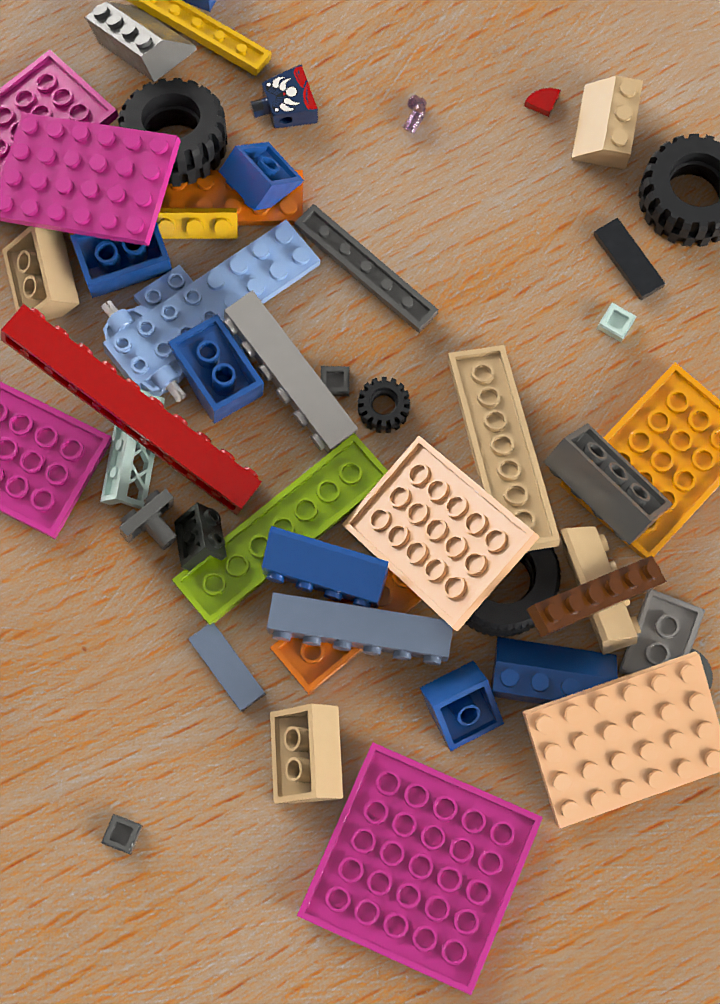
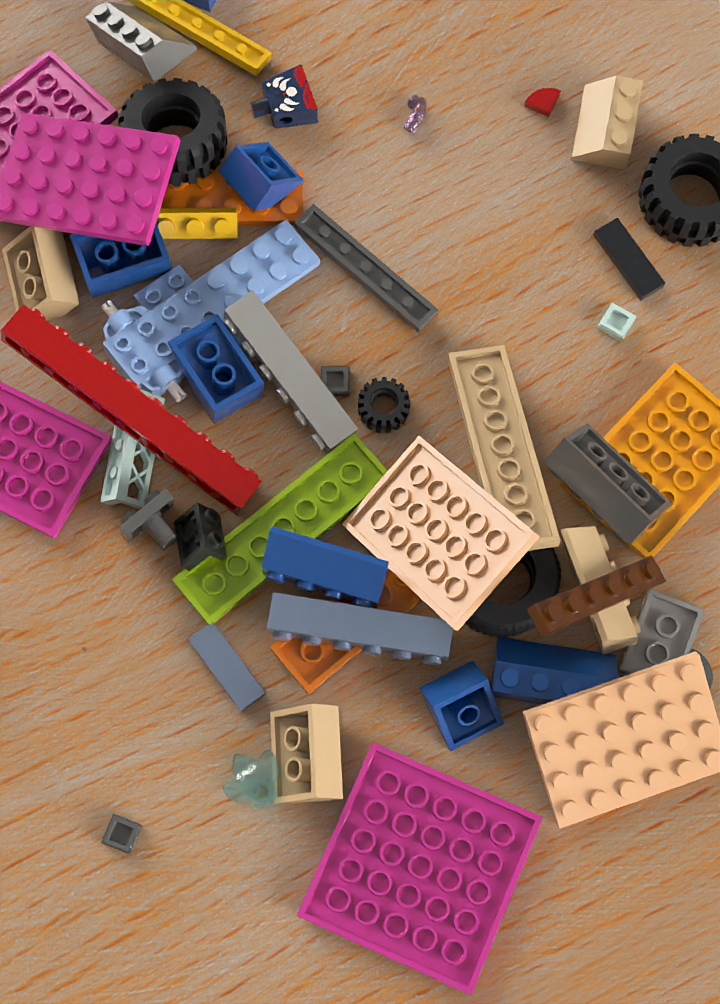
(251, 776): none -> clear light blue plate

